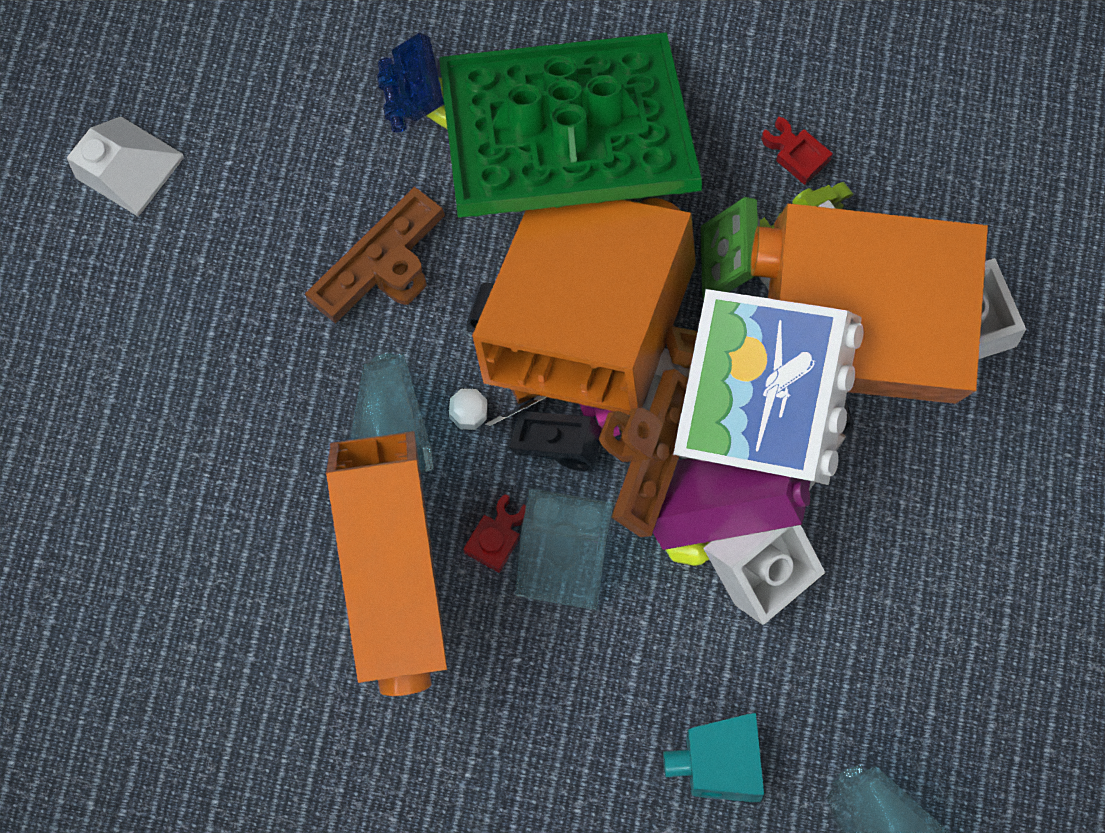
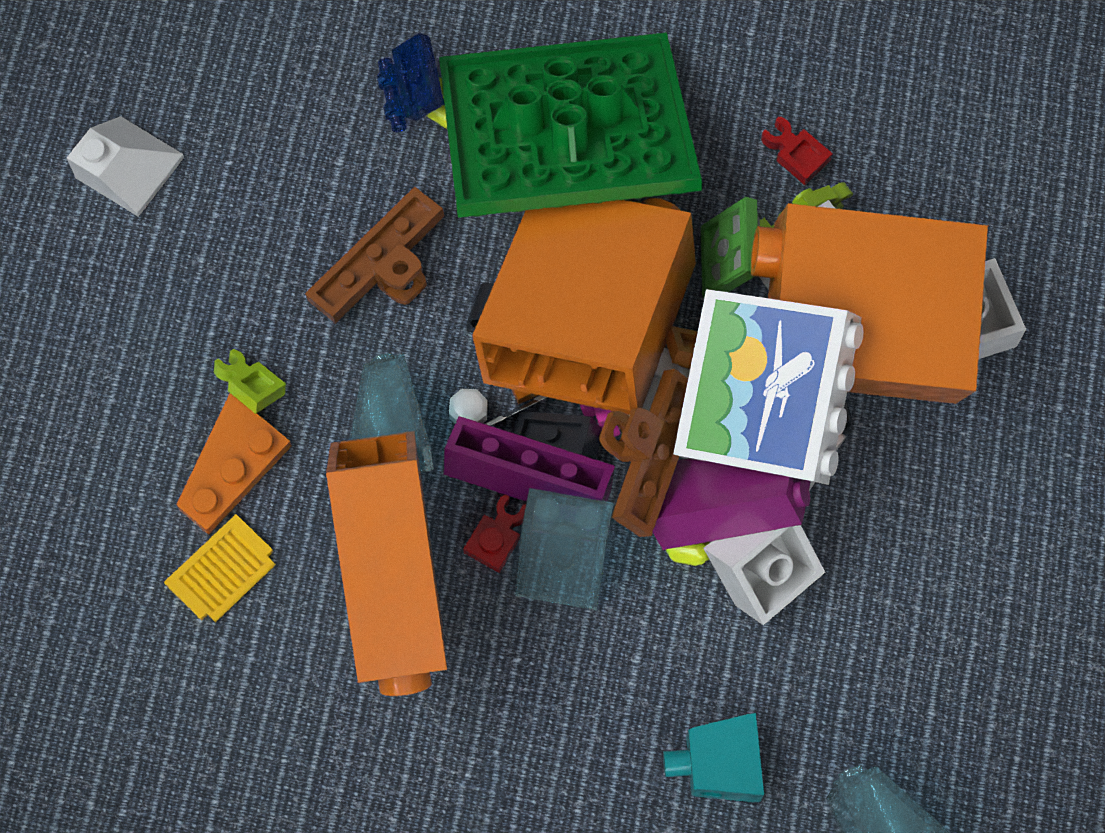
(222, 570): none -> yellow window
(231, 464): none -> orange wing
(250, 384): none -> lime plate
(516, 464): none -> magenta brick

